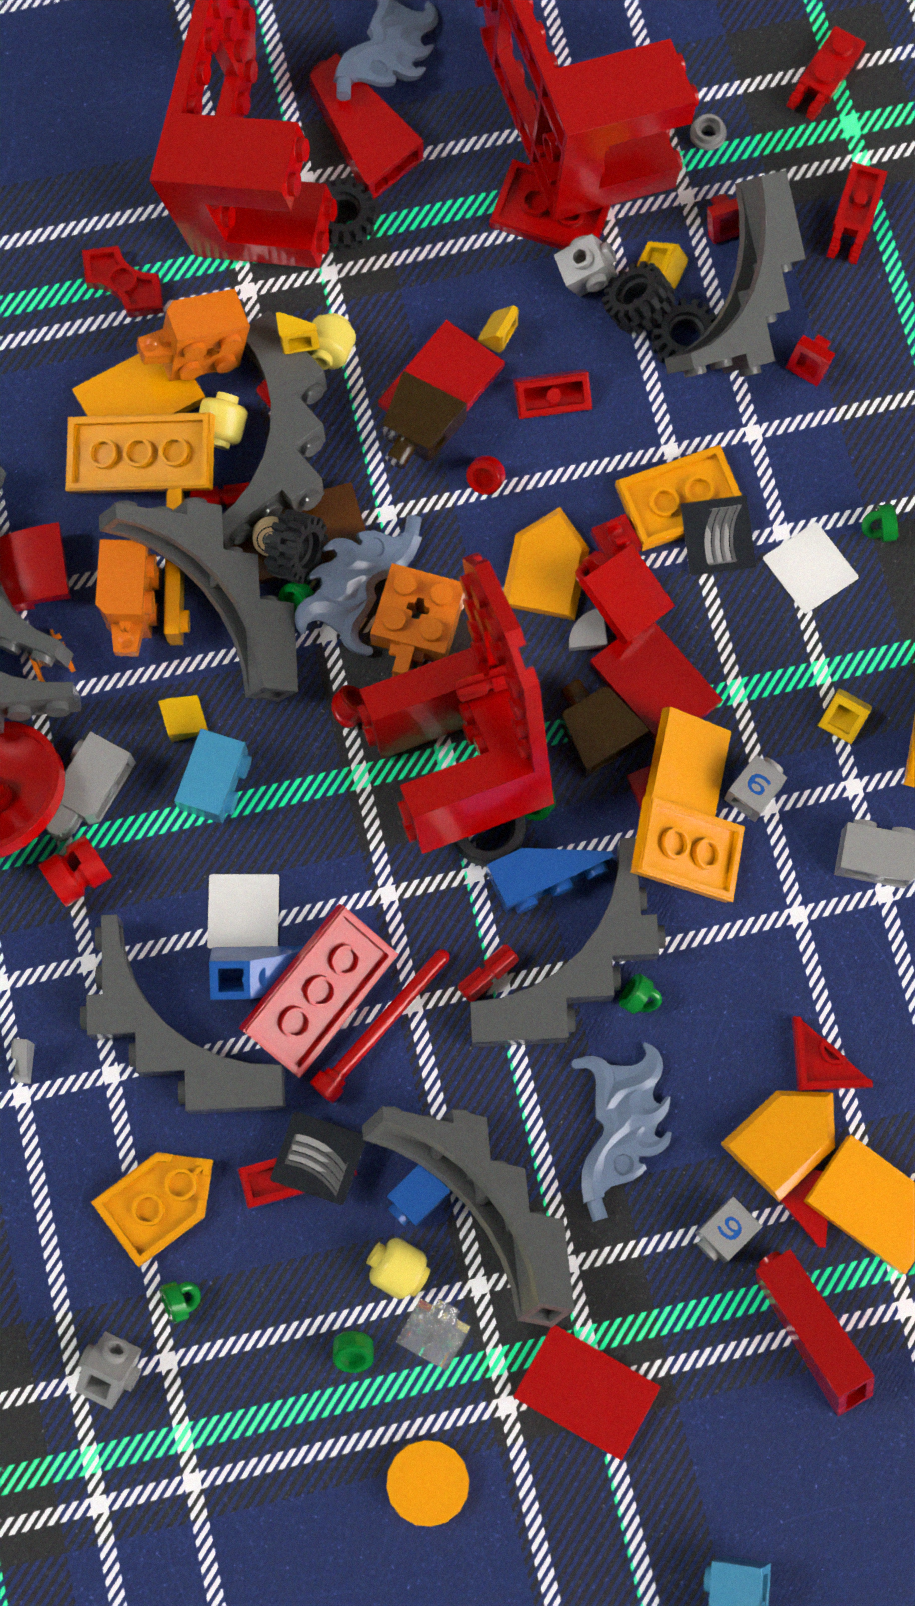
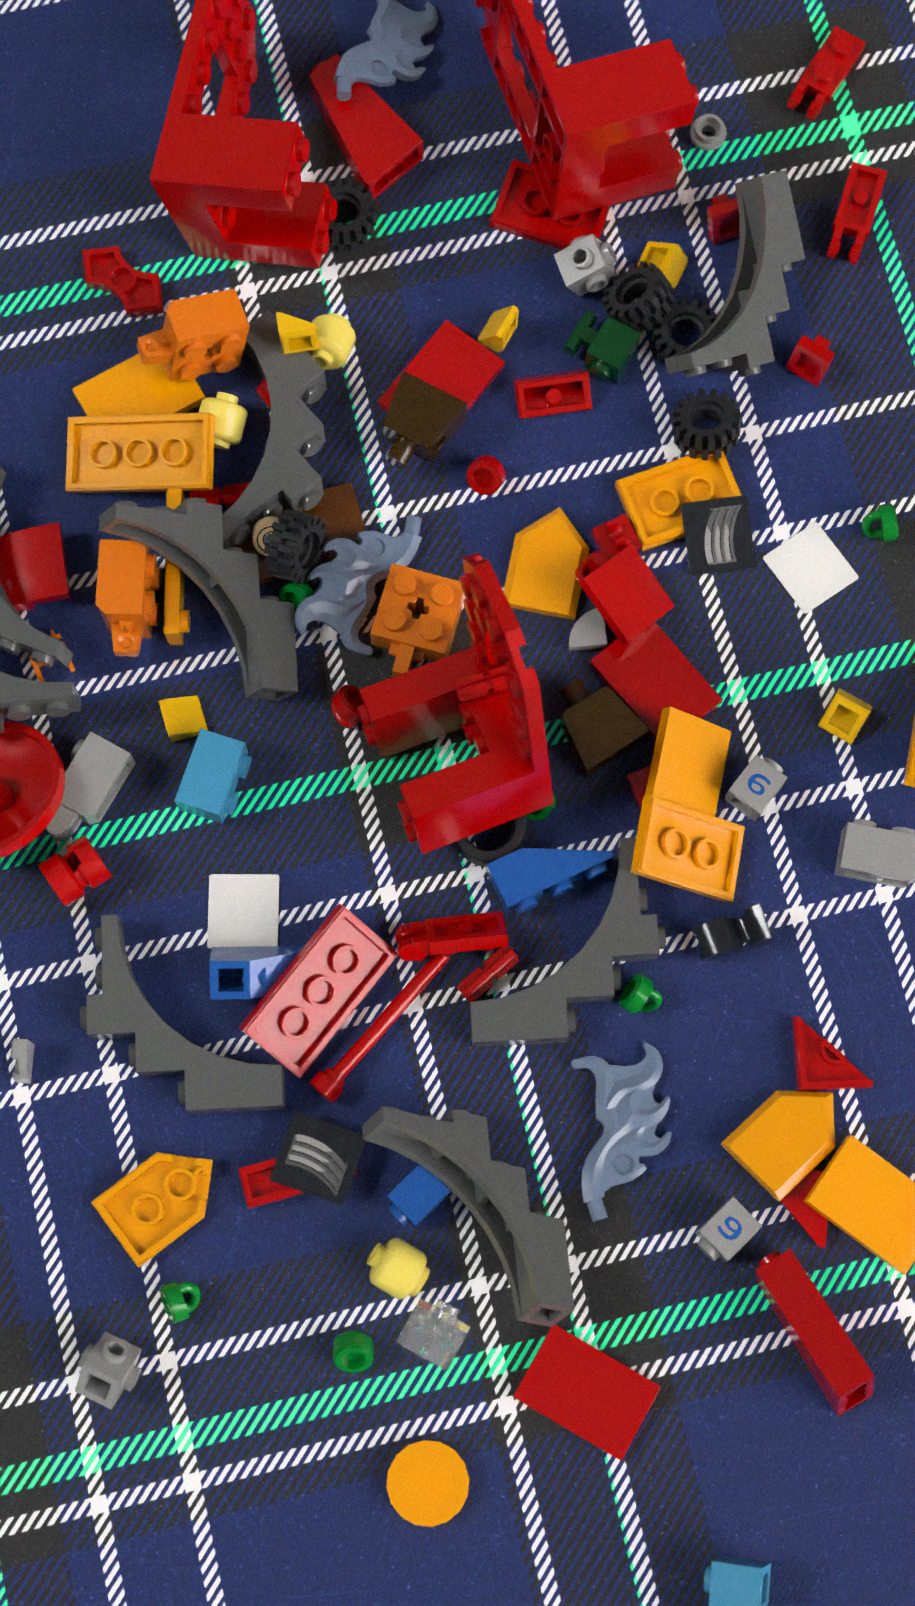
(451, 935): none -> red hinge
(608, 349): none -> dark green brick
(706, 407): none -> black tyre
(731, 935): none -> black leg

